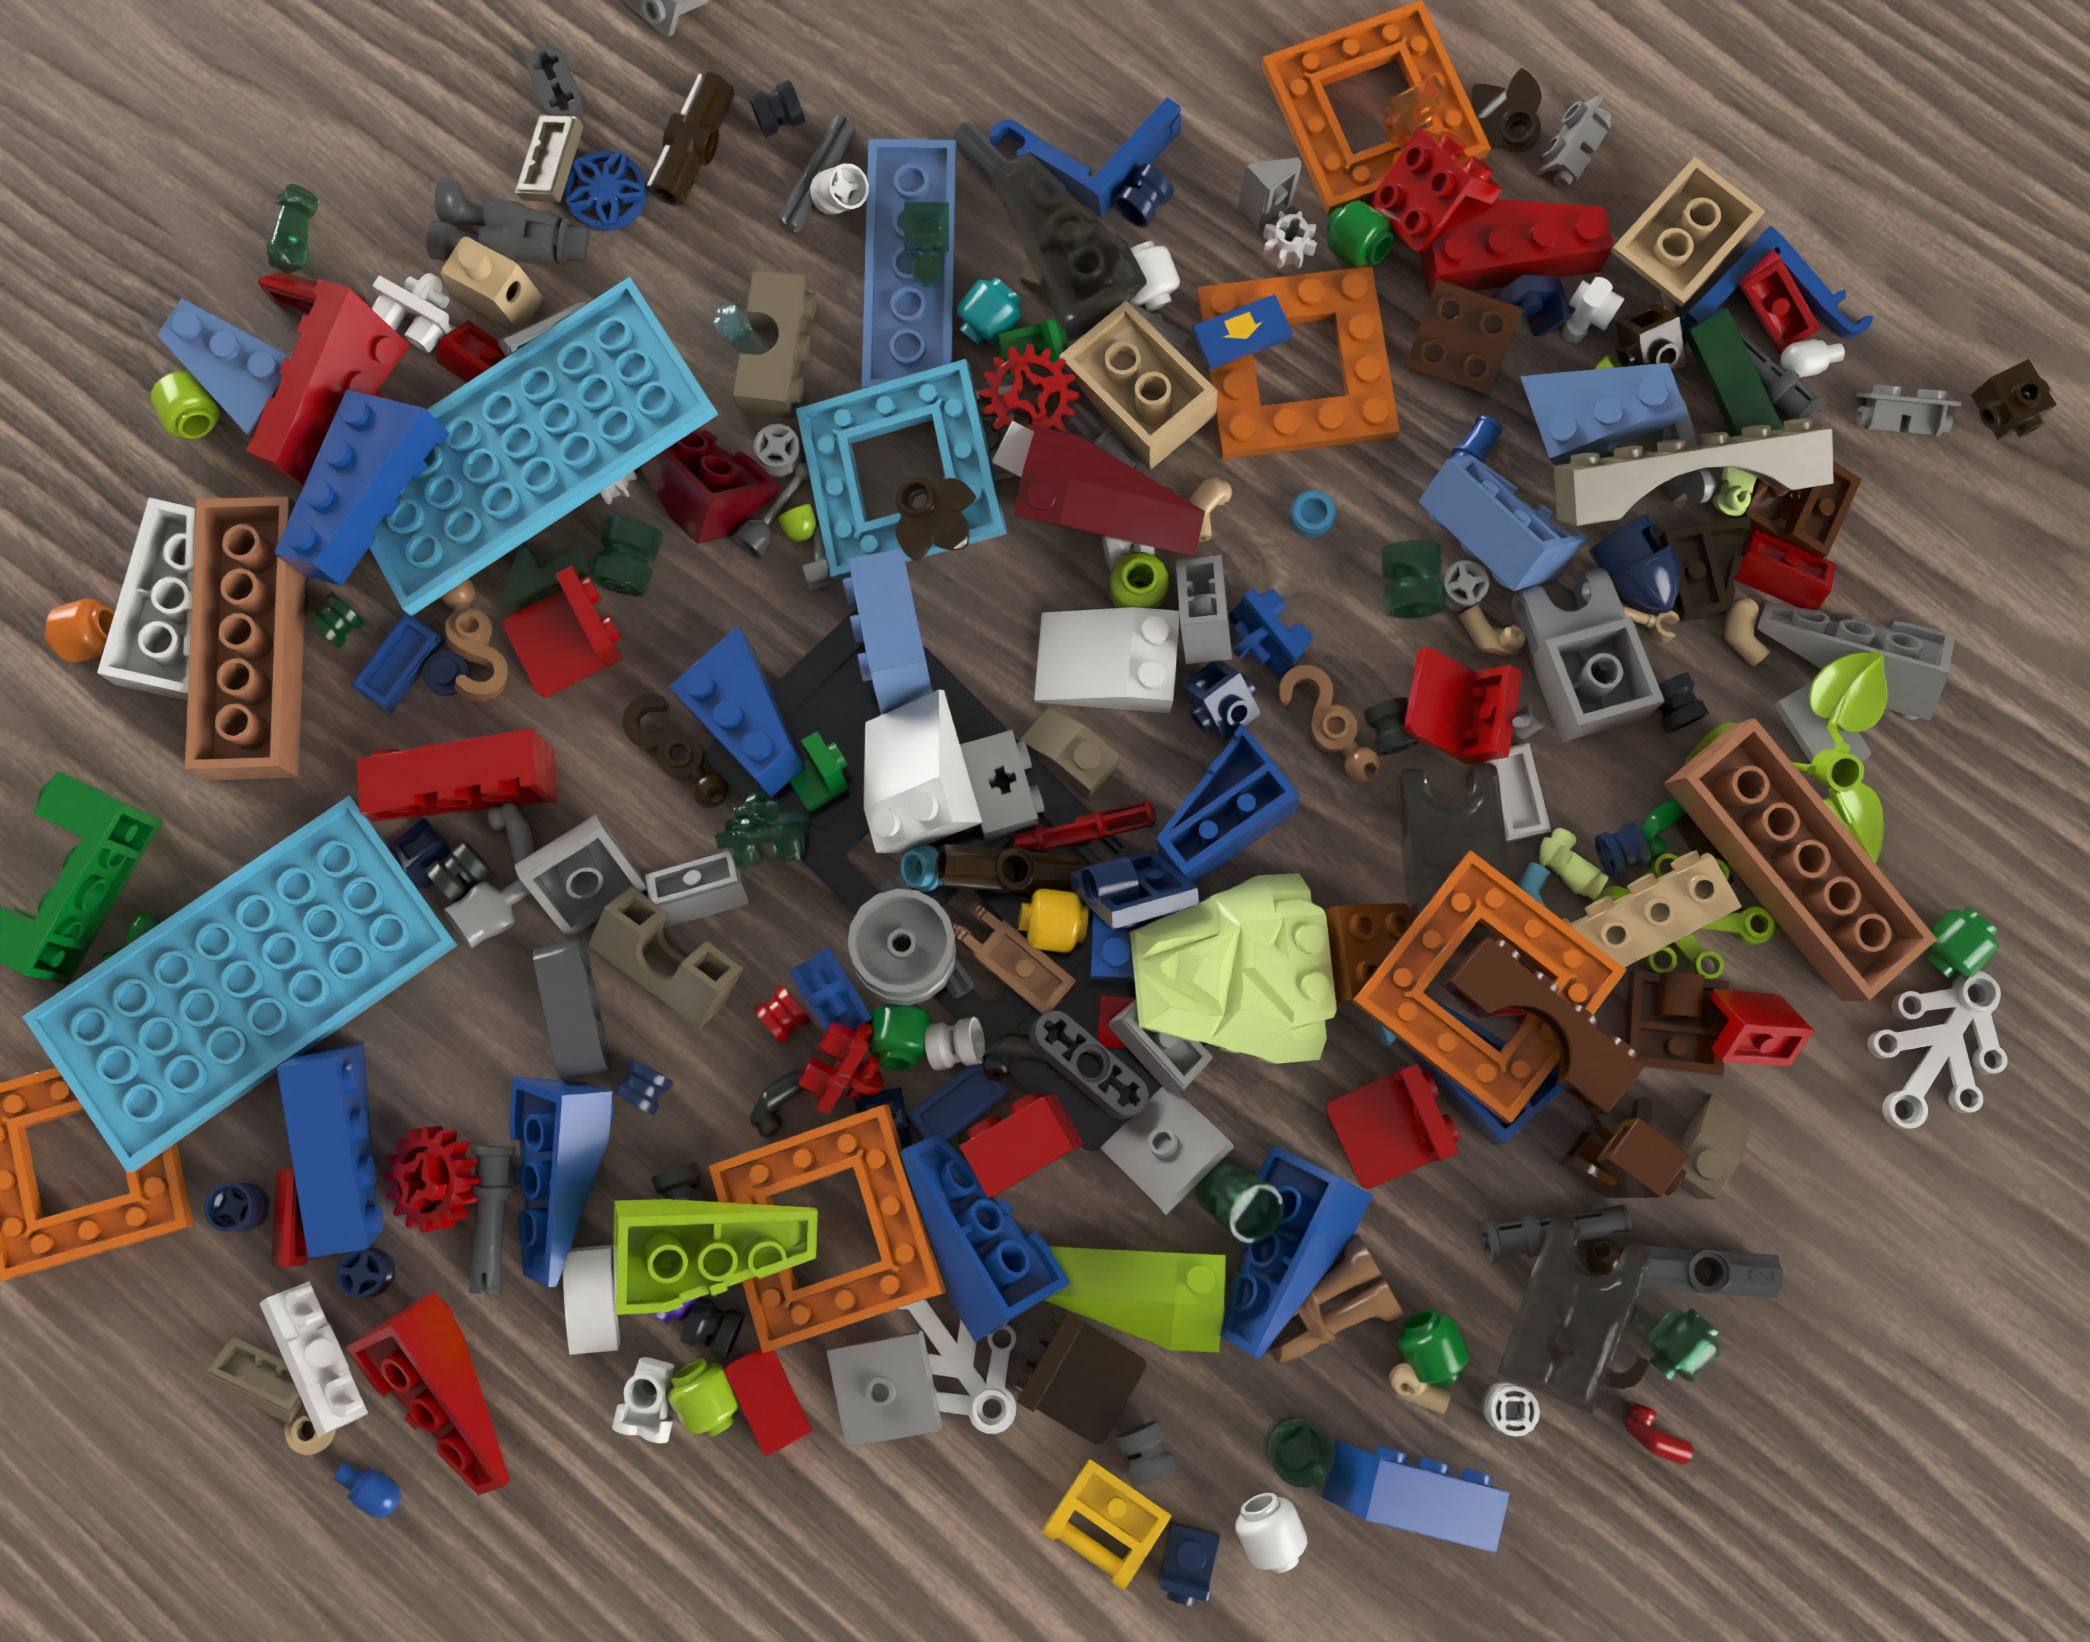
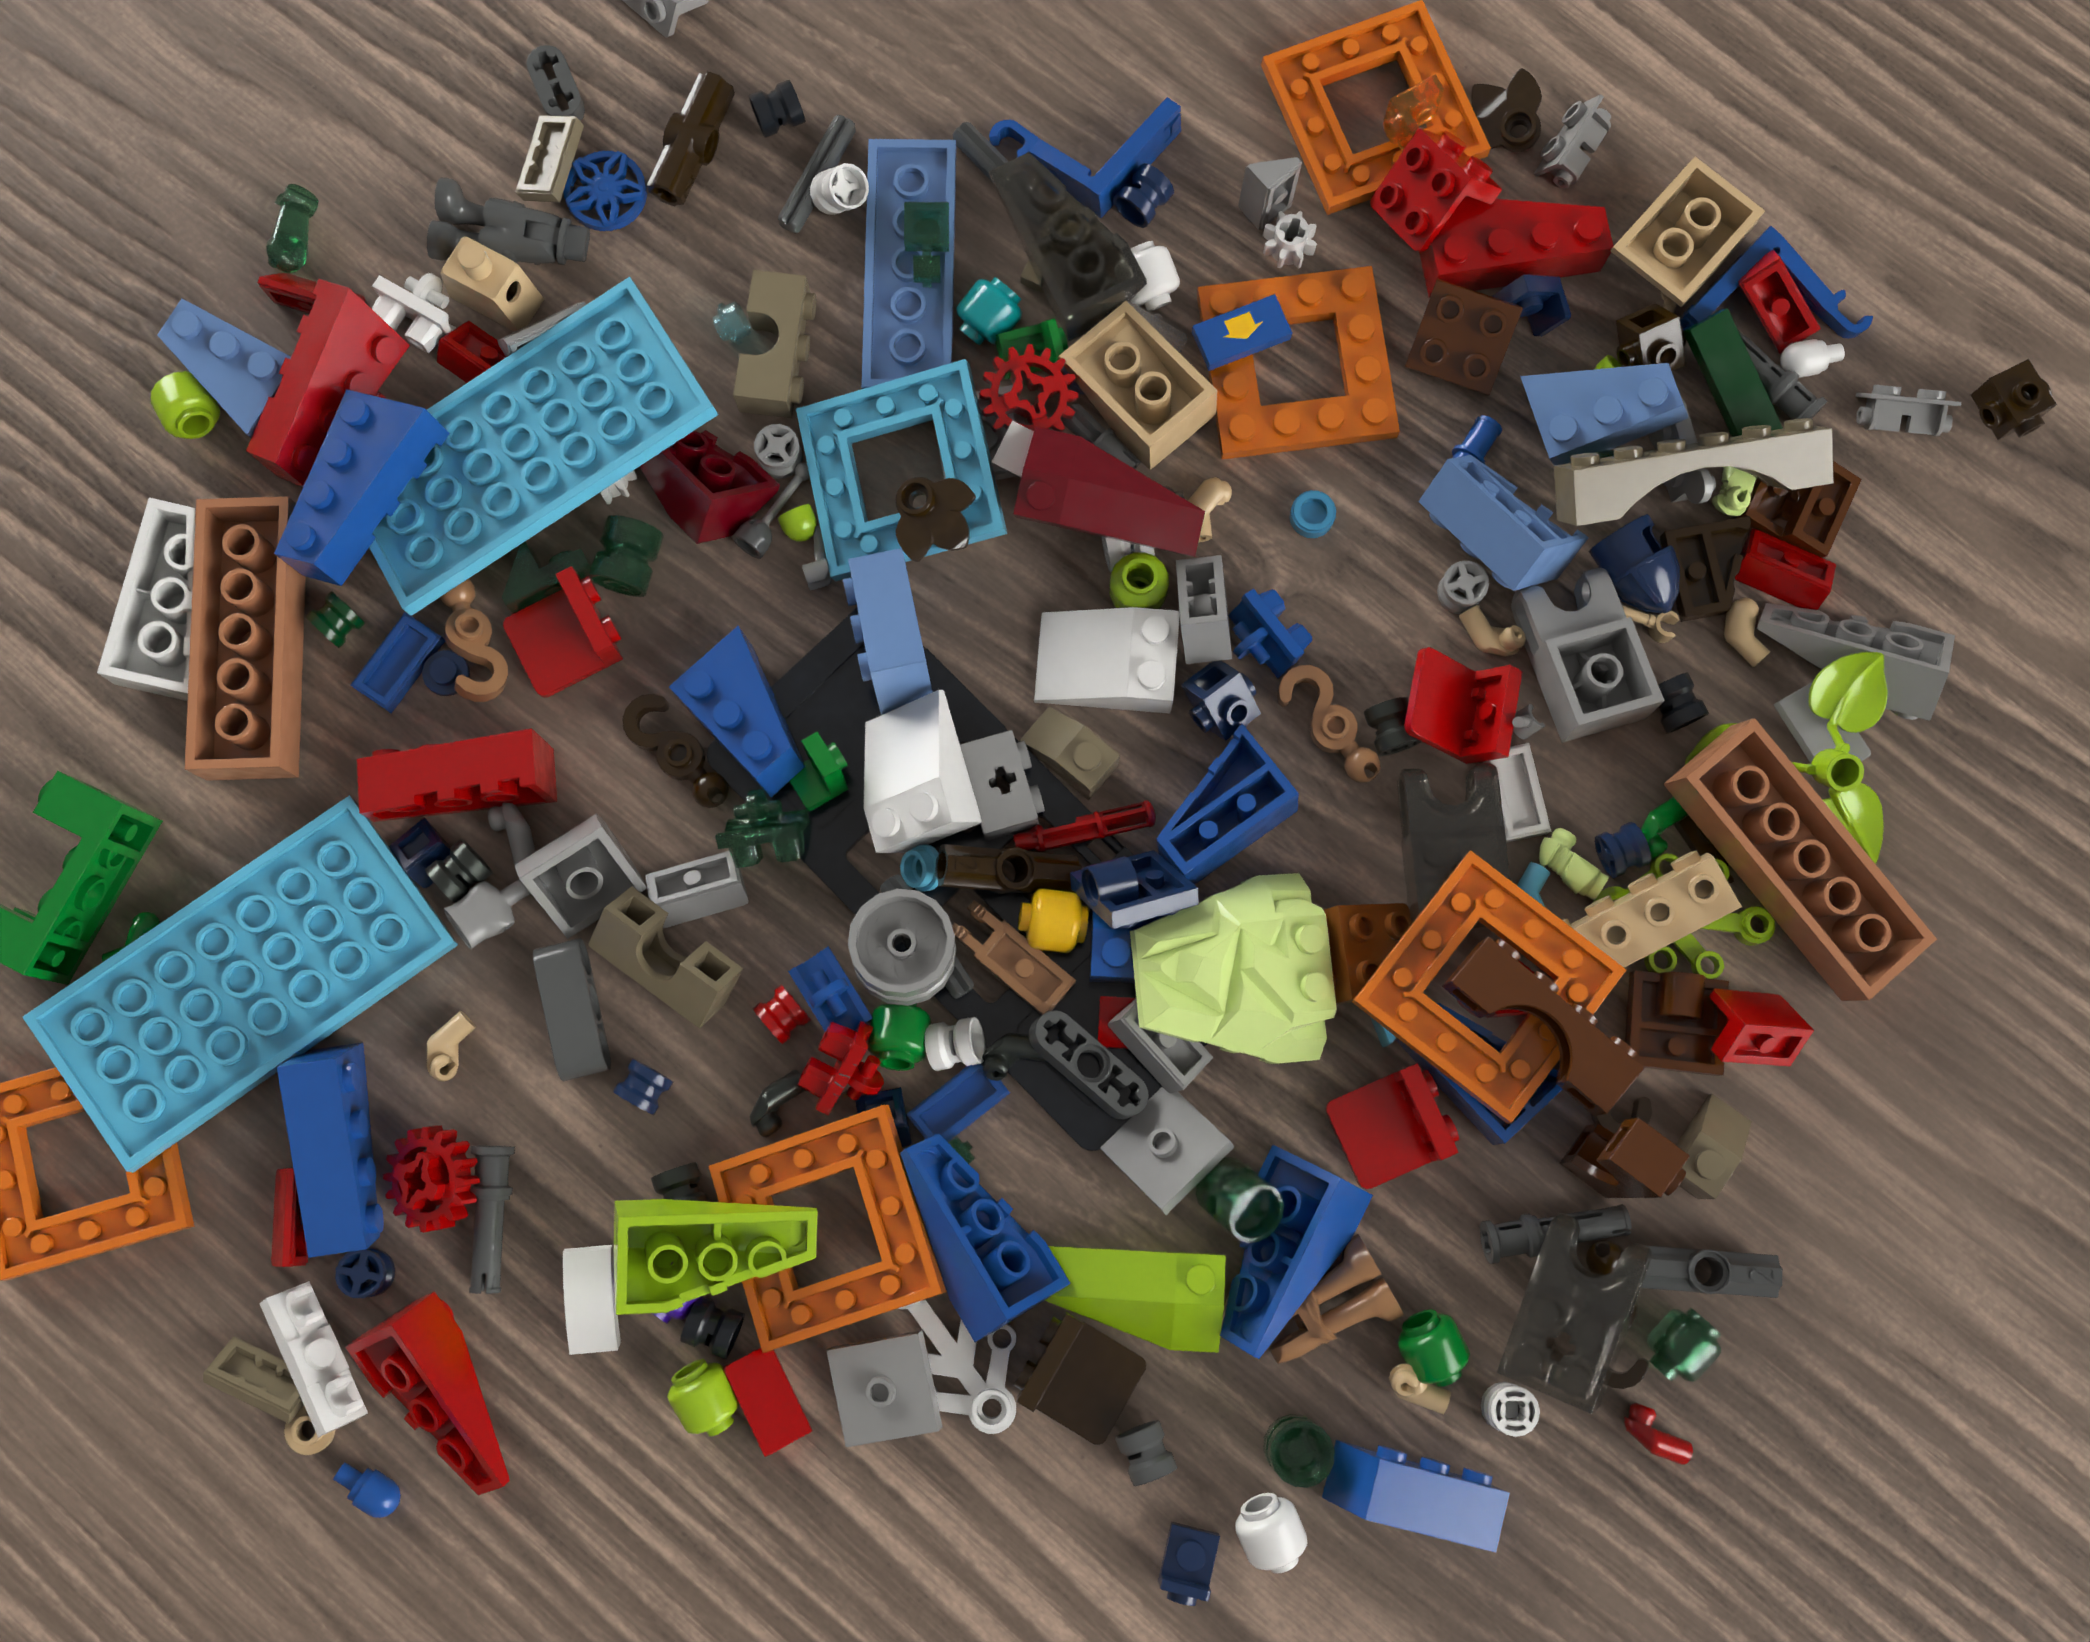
(79, 630): orange head -> none
(225, 1208): dark blue wheel -> none
(444, 1047): none -> tan arm
(561, 1147): blue wedge -> none
(645, 1409): white plate -> none
(1021, 1144): red brick -> none
(1115, 1509): yellow plate -> none
(1359, 234): green head -> none
(1412, 579): clear green wheel -> none
(1592, 304): white plate -> none
(1945, 1044): white plant -> none
(1962, 943): green head -> none

